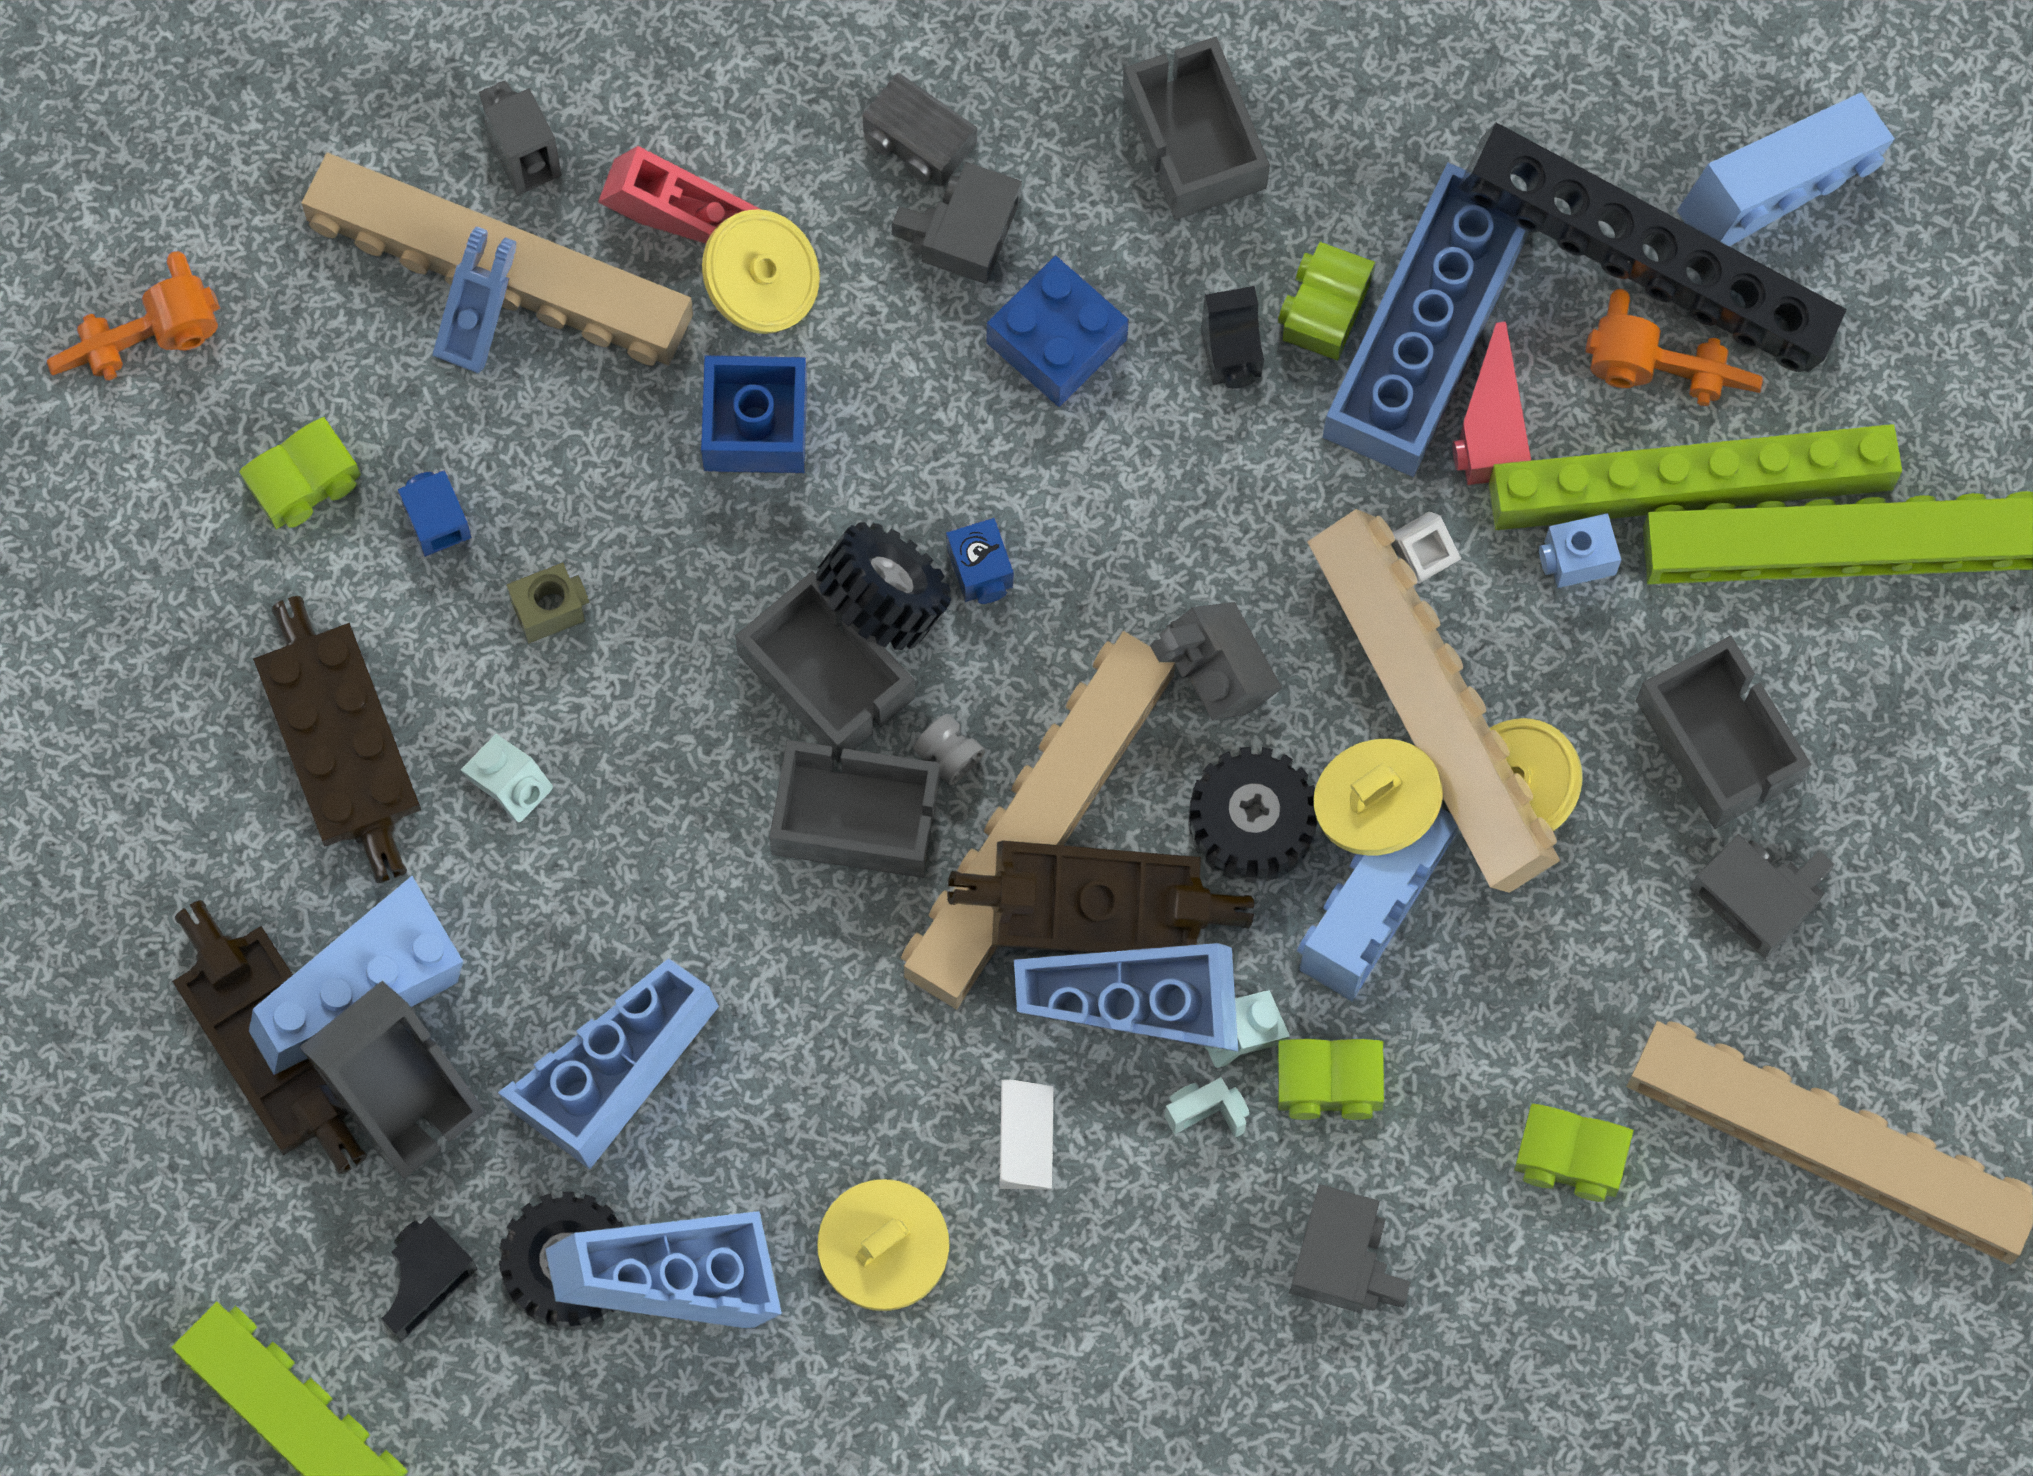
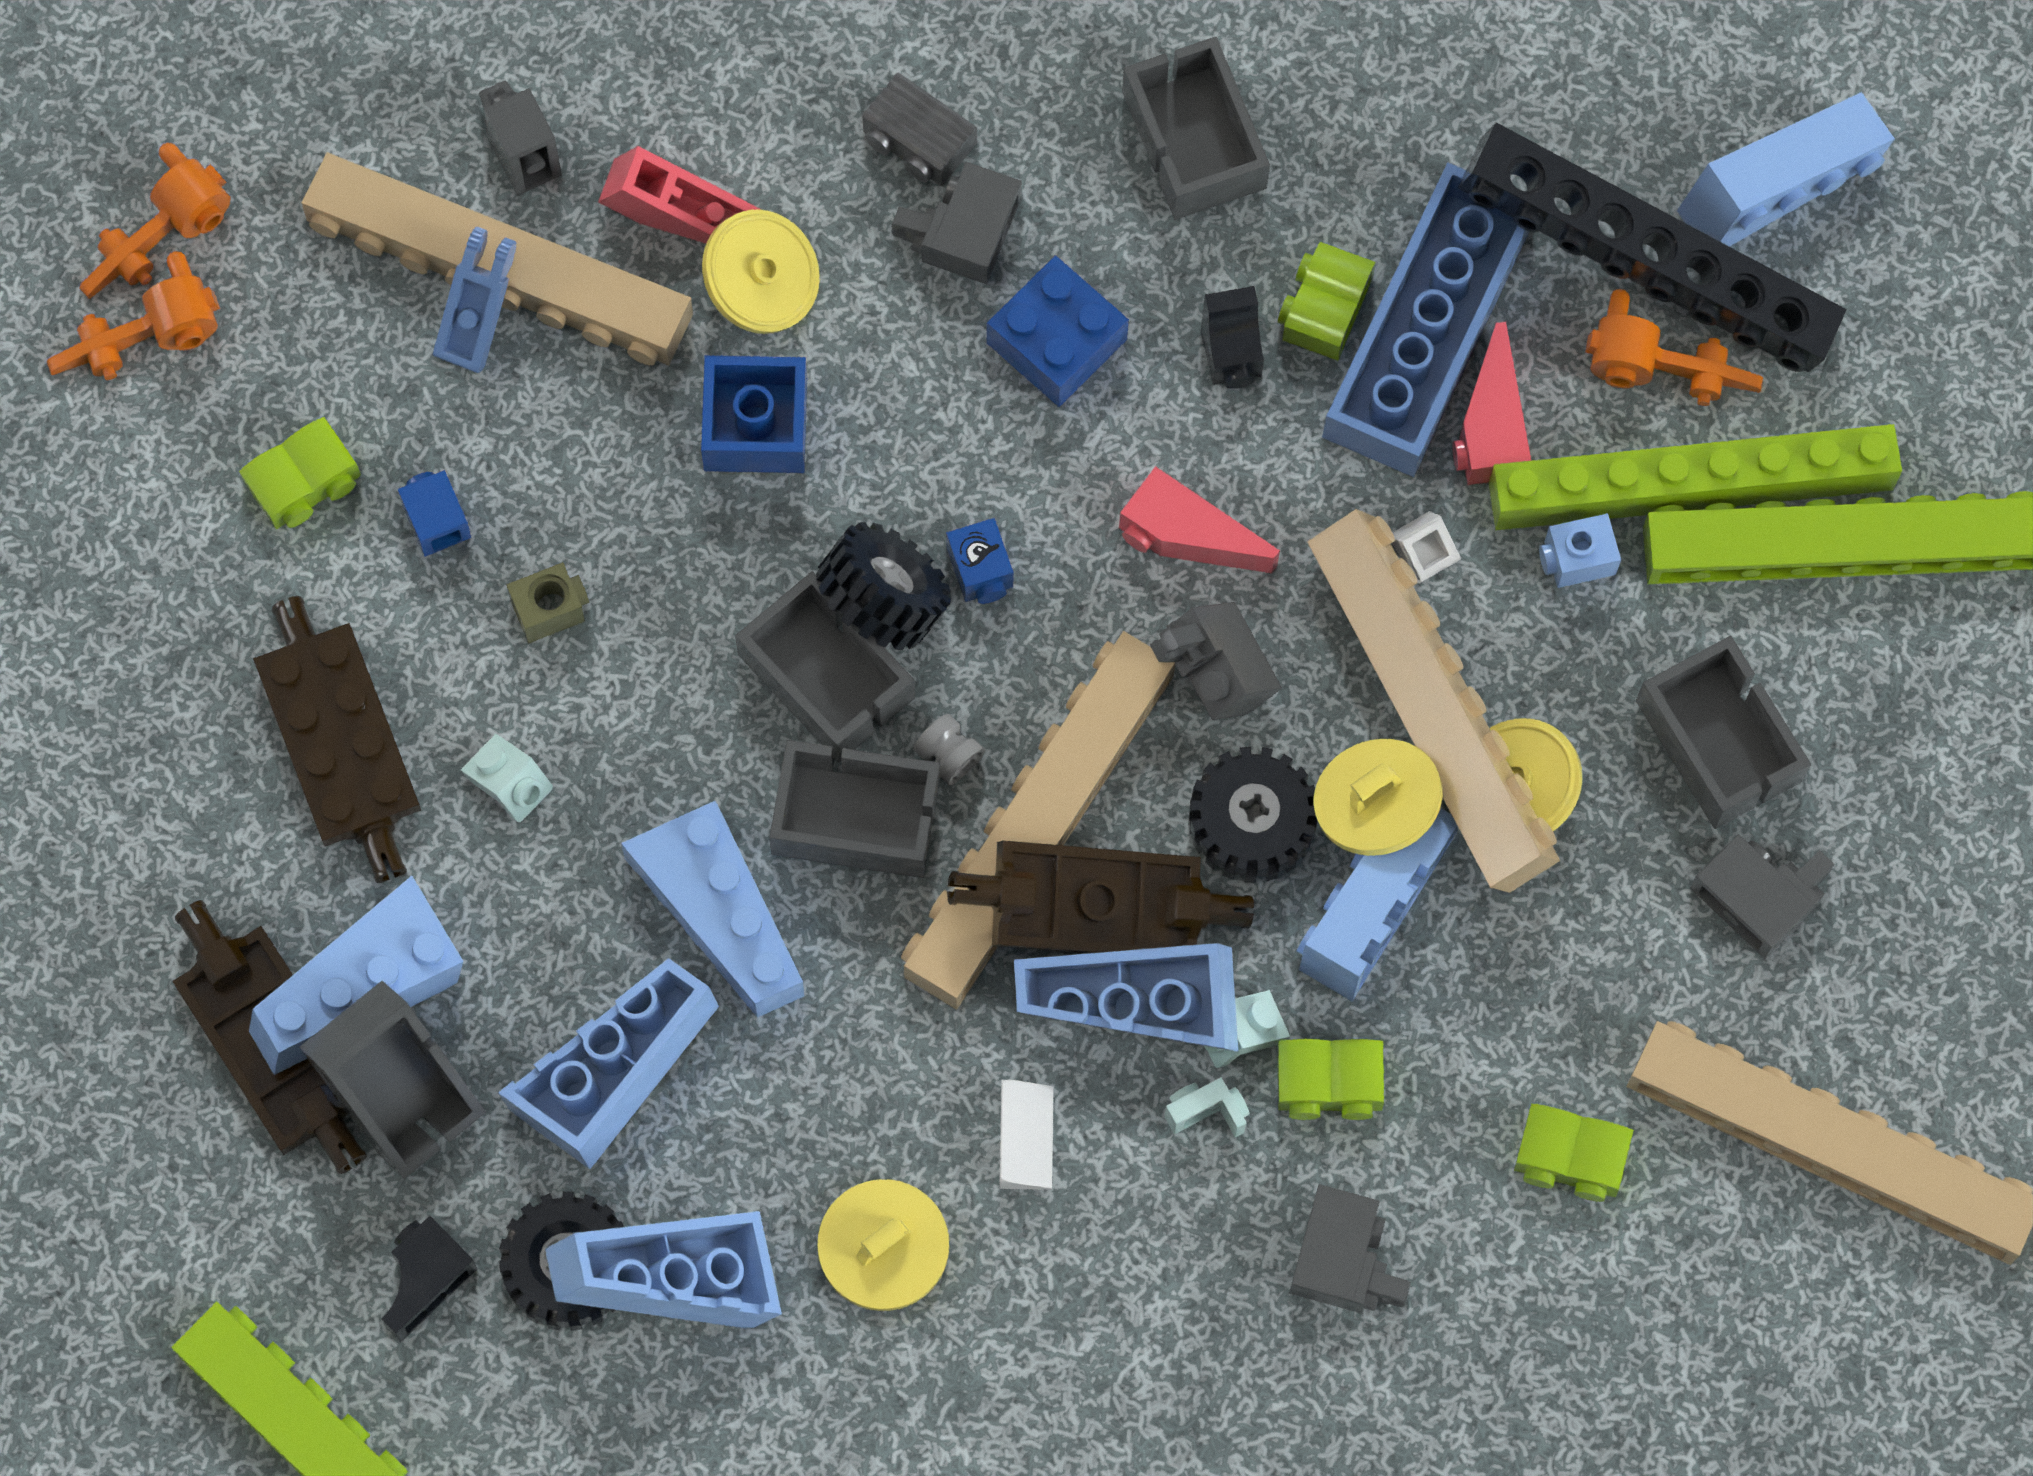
(186, 200): none -> orange piece
(712, 895): none -> light blue wedge
(1187, 527): none -> coral slope

